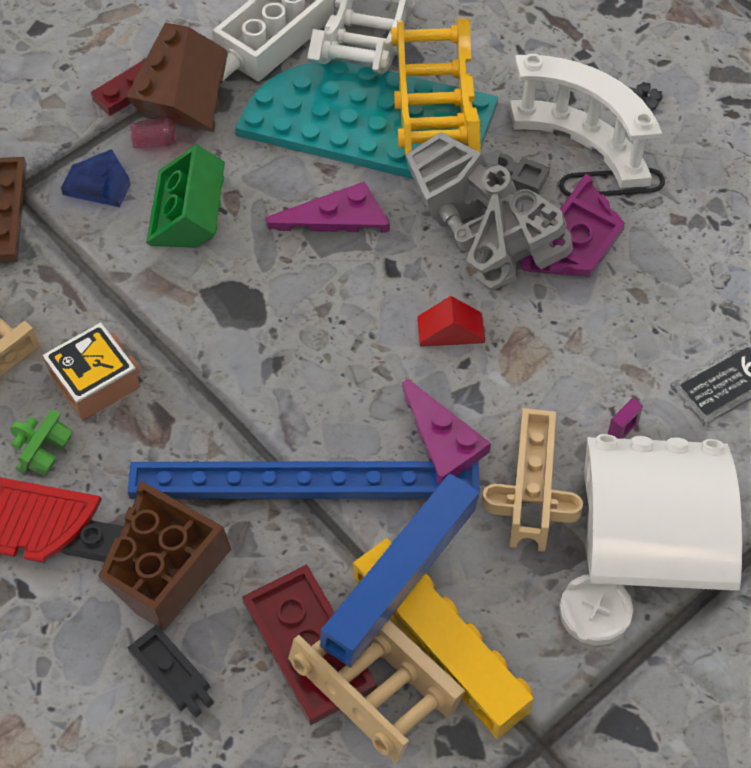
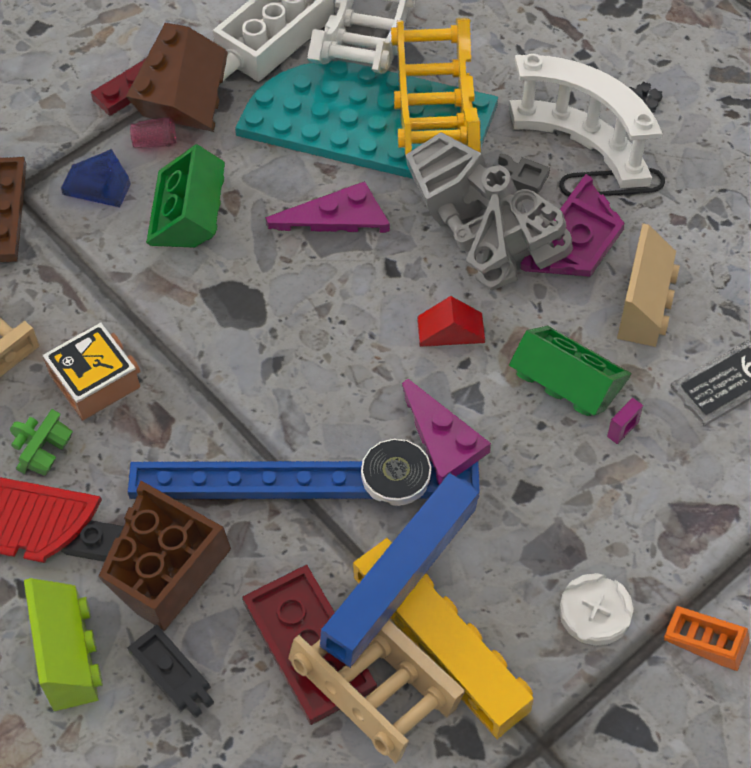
(62, 643): none -> lime slope
(396, 472): none -> black tile
(533, 482): tan piece -> none
(568, 370): none -> green slope
(649, 290): none -> tan slope
(662, 513): white slope -> none
(726, 631): none -> orange slope

